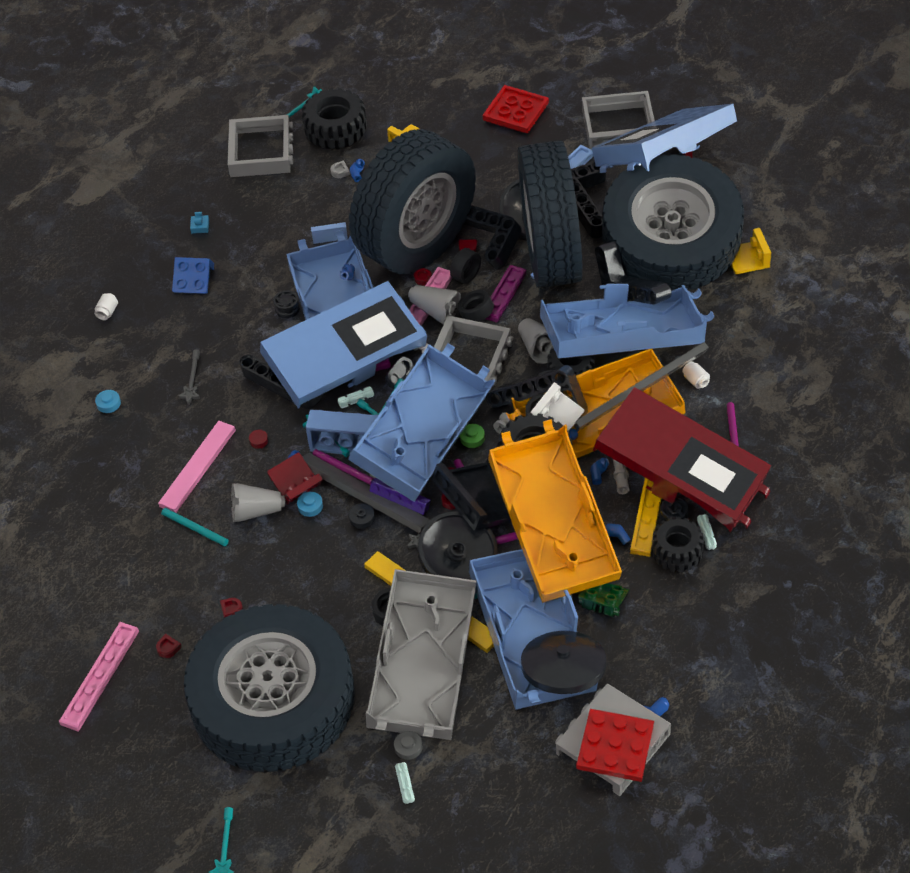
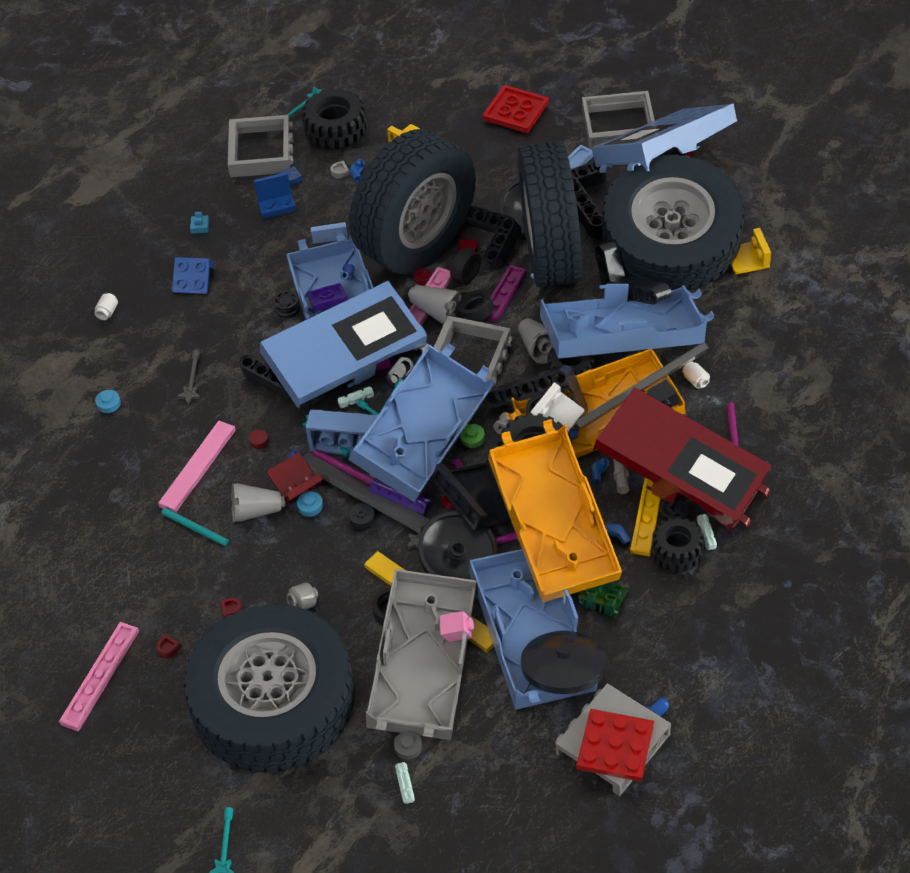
(274, 195): none -> blue bracket
(294, 175): none -> blue tile
(302, 596): none -> light grey head
(327, 297): none -> dark purple tile
(454, 625): none -> bright pink brick
(664, 393): none -> black brick

